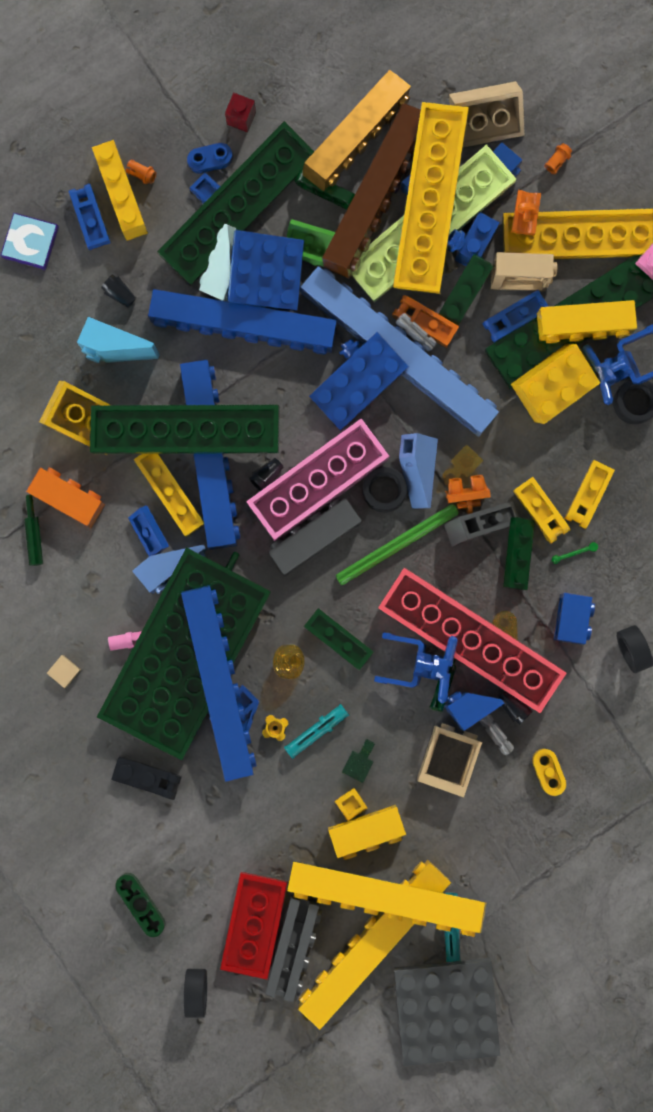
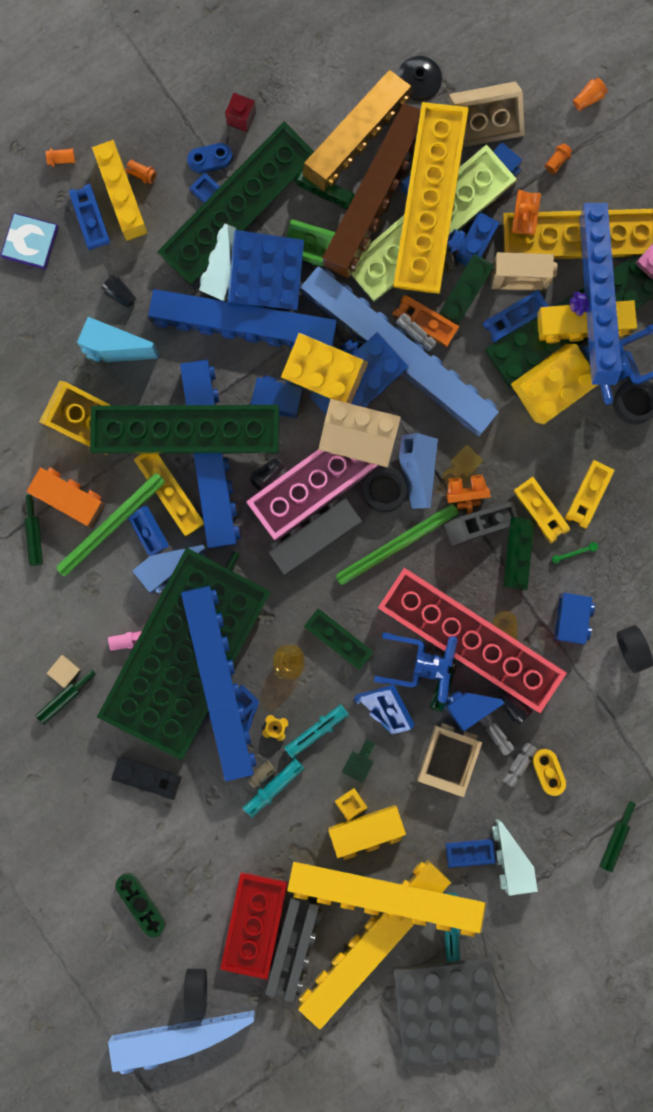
(60, 156): none -> orange pin
(63, 699): none -> dark green axle
(110, 524): none -> bright green axle
(171, 1042): none -> light blue slope
(261, 774): none -> dark tan pin
(274, 787): none -> teal pin
(286, 395): none -> blue brick
(324, 369): none -> yellow brick
(359, 433): none -> tan slope
(387, 708): none -> blue wing
(425, 86): none -> black dish
(470, 853): none -> blue plate
(517, 870): none -> light aqua slope
(520, 764): none -> light grey axle
(579, 303): none -> dark purple plate
(591, 93): none -> orange cone
(600, 291): none -> blue brick
(617, 840): none -> dark green axle

